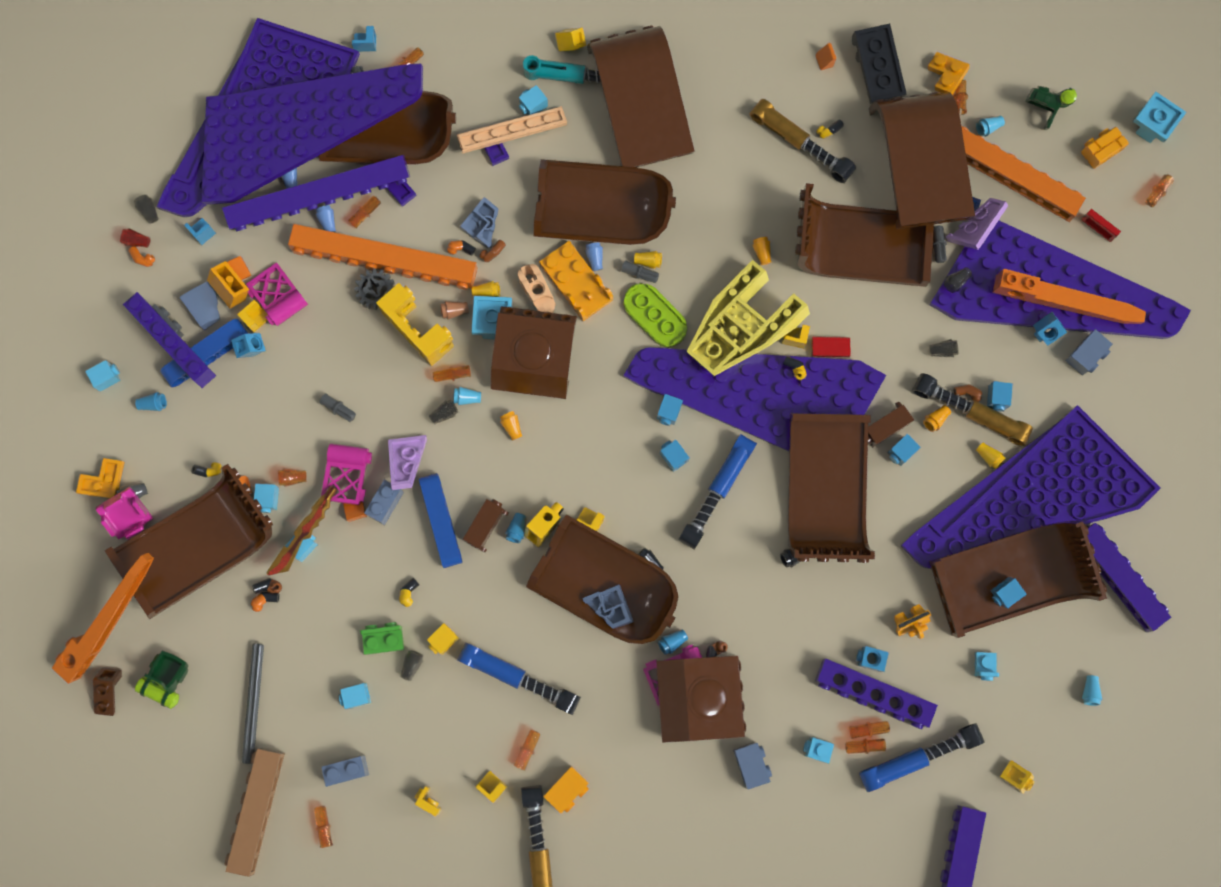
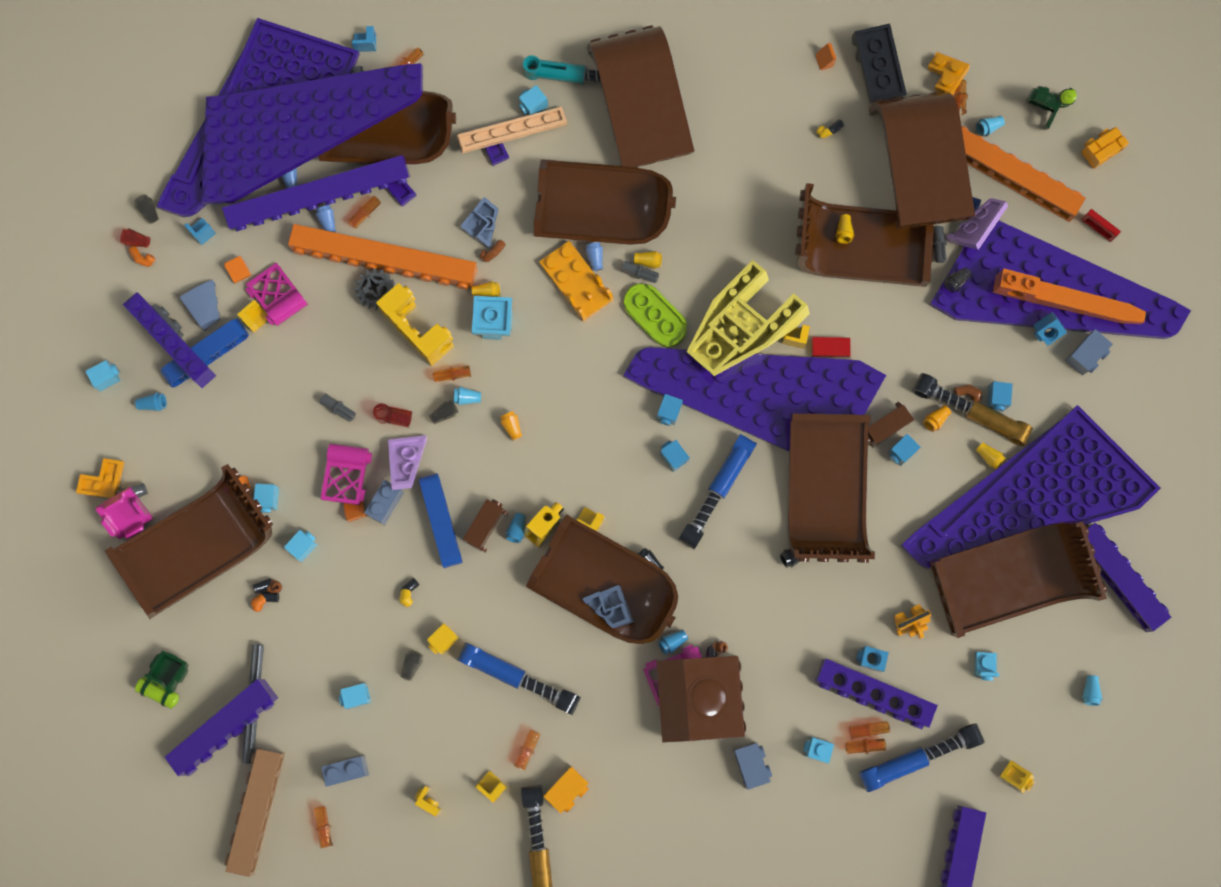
(83, 649): orange piece -> none
(104, 691): reddish brown bracket -> none
(207, 472): arm -> none
(221, 727): none -> dark purple brick
(227, 284): light orange brick -> none
(248, 345): dark azure brick -> none
(290, 477): clear orange cone -> none
(304, 531): pearl gold sword -> none
(382, 639): bright green bracket -> none
(394, 415): none -> clear red piece
(453, 309): nougat cone -> none
(460, 245): arm -> none
(532, 352): reddish brown panel -> none
(543, 302): light nougat piece -> none
(570, 39): yellow panel -> none
(762, 250): light orange cone -> none
(766, 114): piece -> none
(797, 367): arm -> none
(845, 230): none -> yellow cone
(944, 349): clear smoke cone -> none
(1008, 592): dark azure brick -> none
(1158, 118): medium azure panel -> none
(1159, 190): clear orange axle -> none

